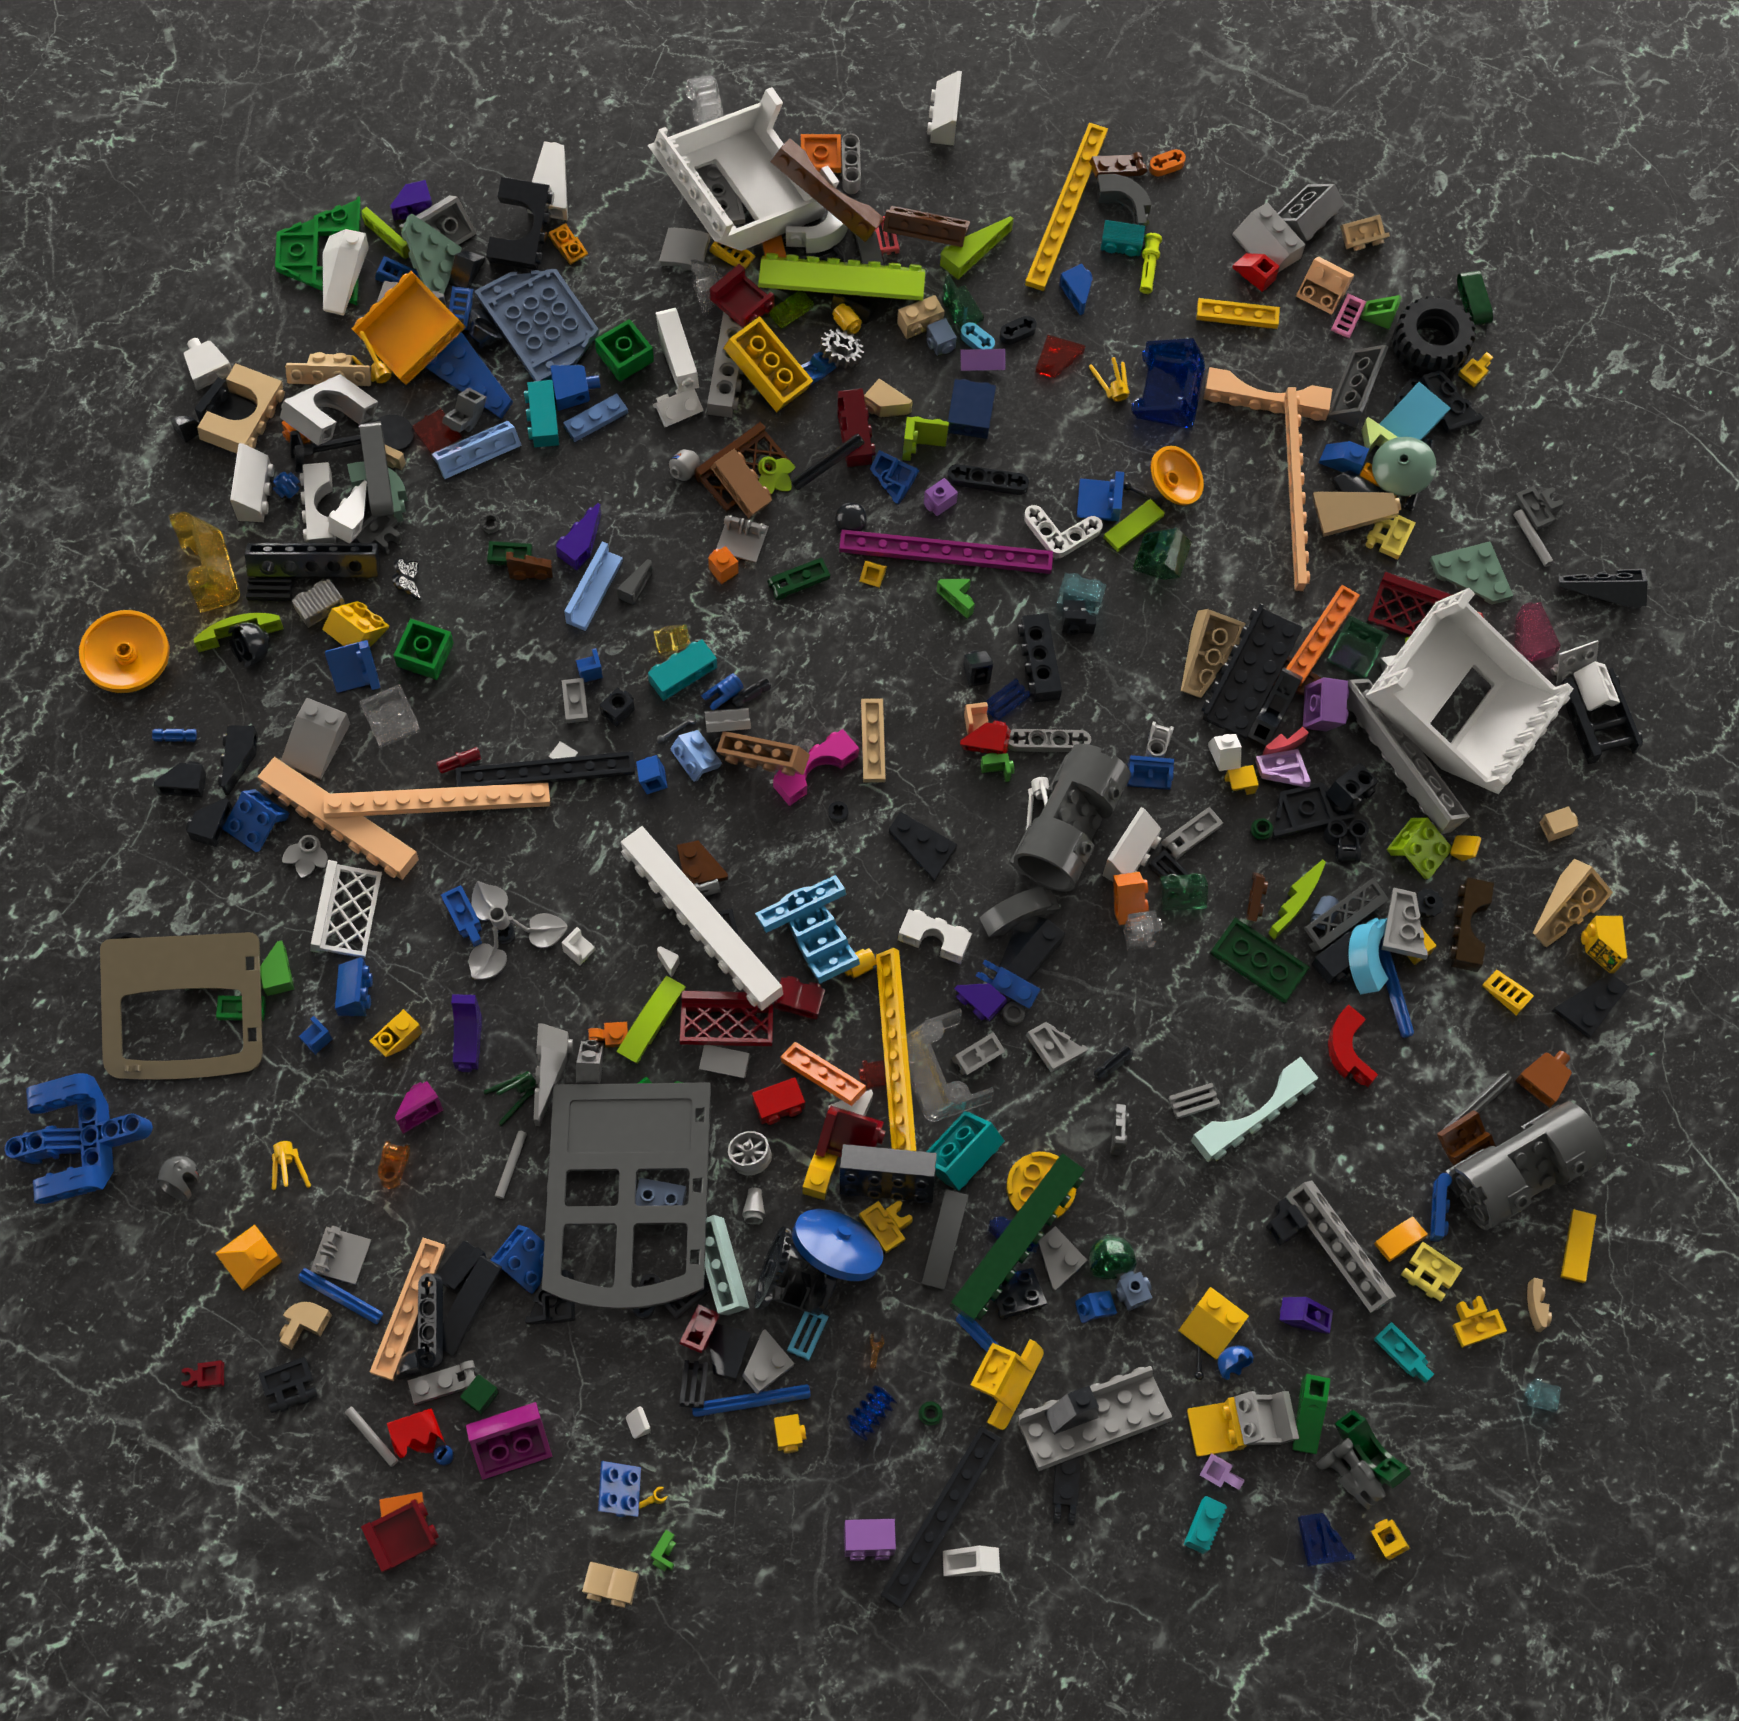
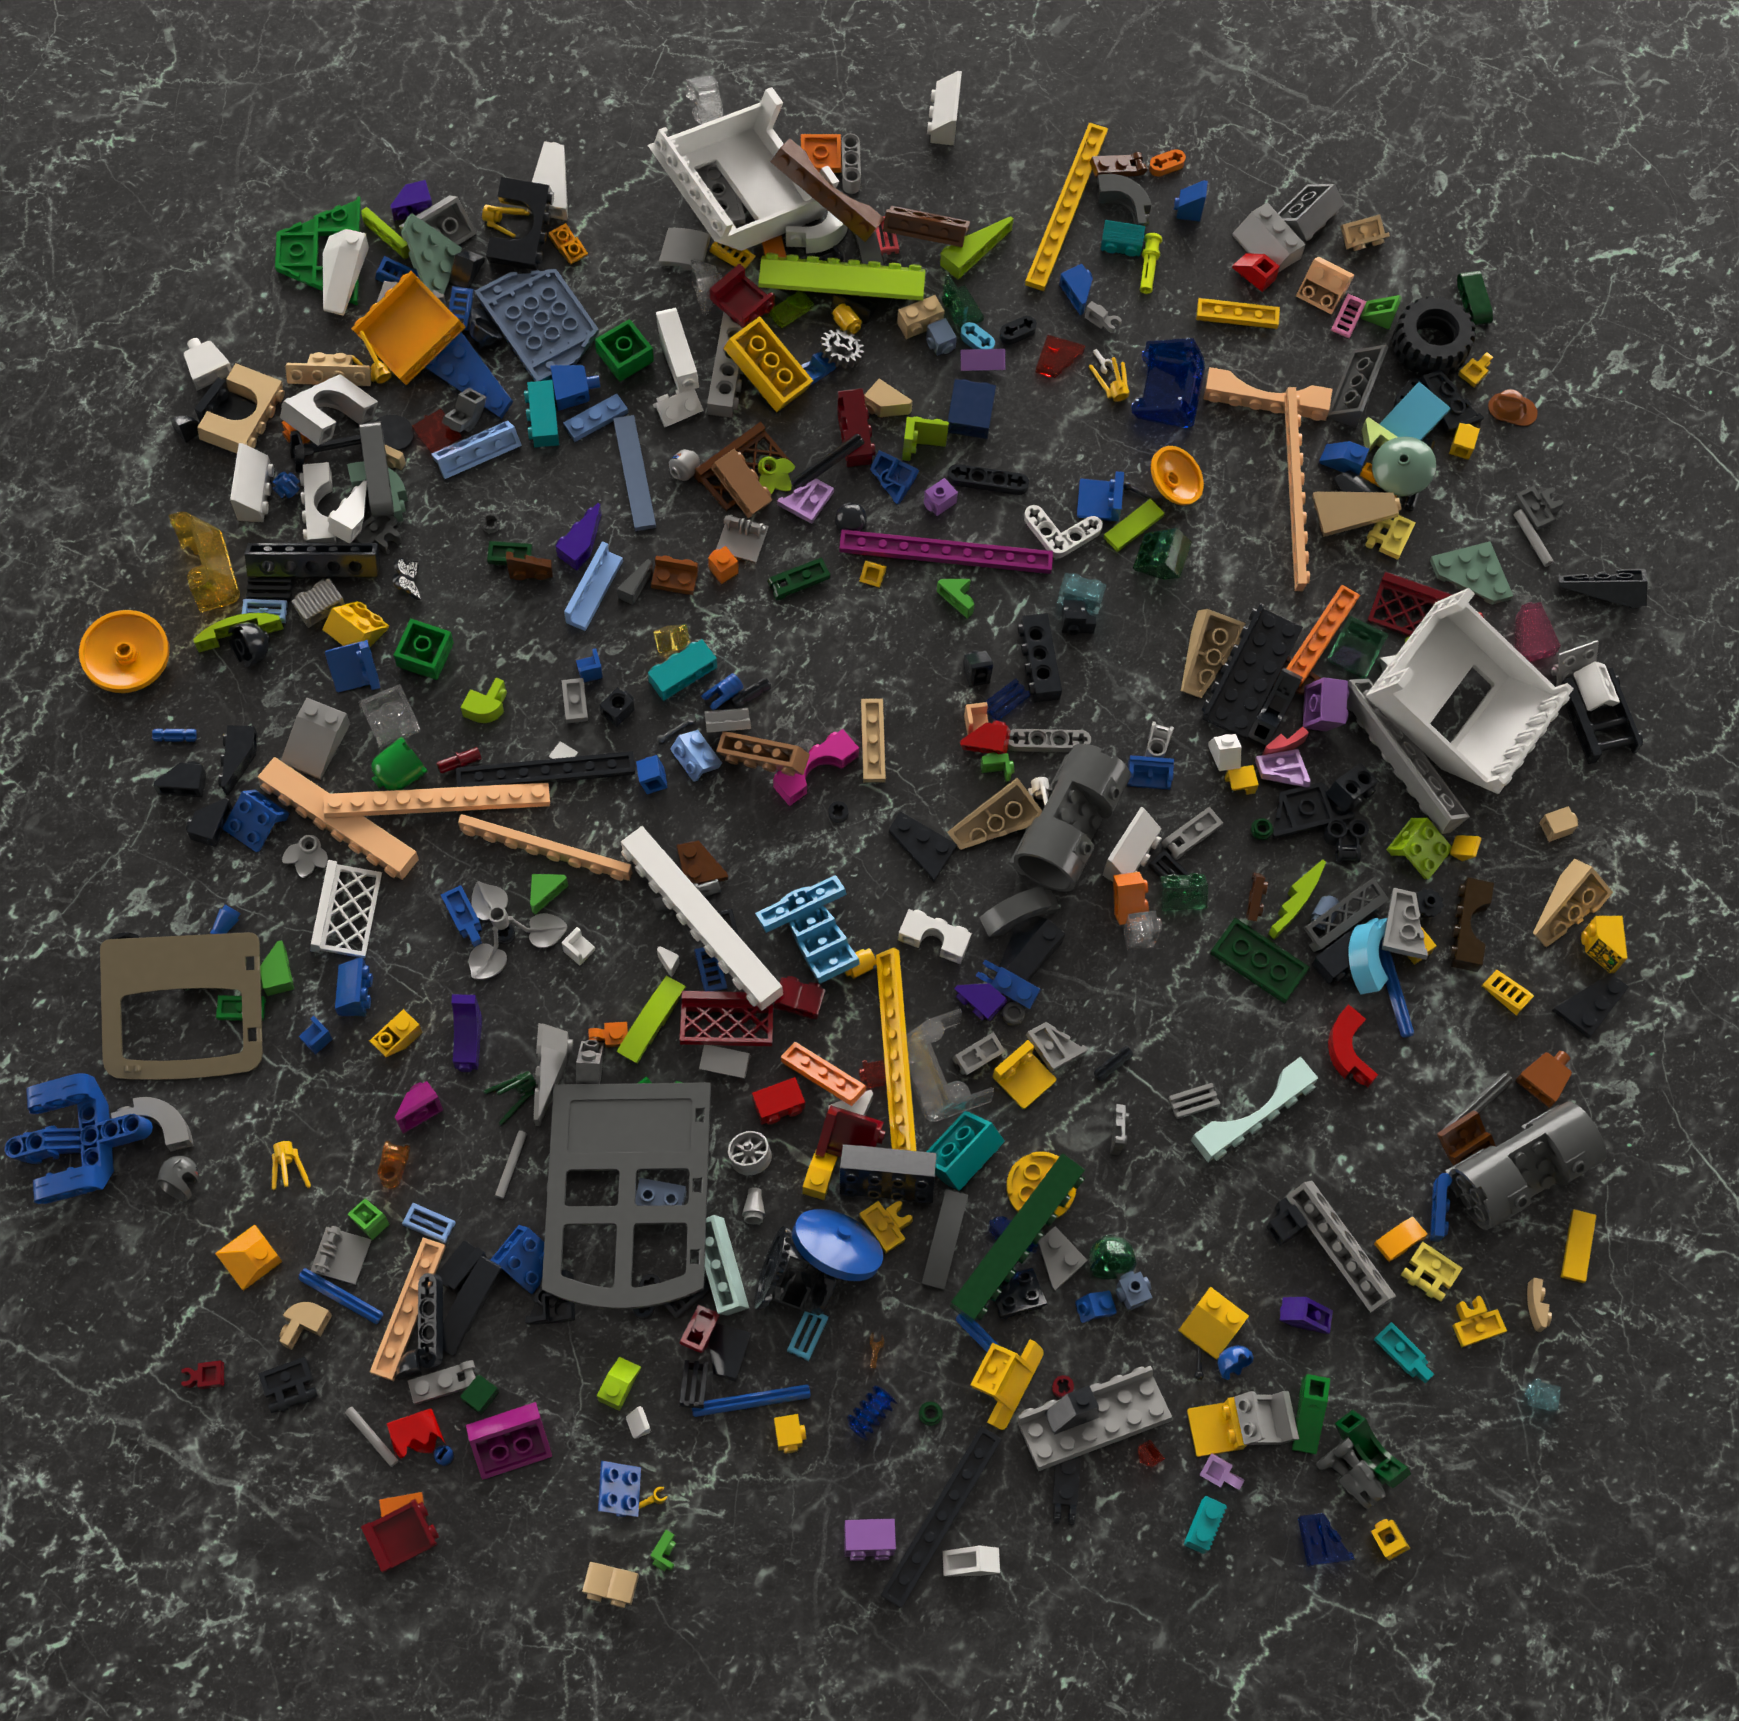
(175, 1129): none -> light grey arch
(225, 920): none -> blue cone
(266, 603): none -> light blue tile
(369, 1218): none -> bright green slope
(397, 766): none -> green cylinder
(446, 1231): none -> light blue tile
(485, 707): none -> lime brick
(494, 214): none -> yellow plant
(545, 888): none -> bright green slope
(553, 850): none -> light nougat plate
(618, 1383): none -> lime slope
(634, 473): none -> sand blue tile
(675, 575): none -> dark orange bracket
(700, 952): none -> blue slope
(766, 1363): light grey wing -> none
(807, 500): none -> lavender wing
(1001, 814): none -> tan wedge
(1023, 1076): none -> yellow bracket
(1055, 1387): none -> dark red bush
(1099, 317): none -> light grey plate
(1103, 362): none -> white hand
(1149, 1454): none -> clear red slope
(1191, 201): none -> blue slope
(1464, 441): none -> yellow brick
(1512, 408): none -> dark orange piece

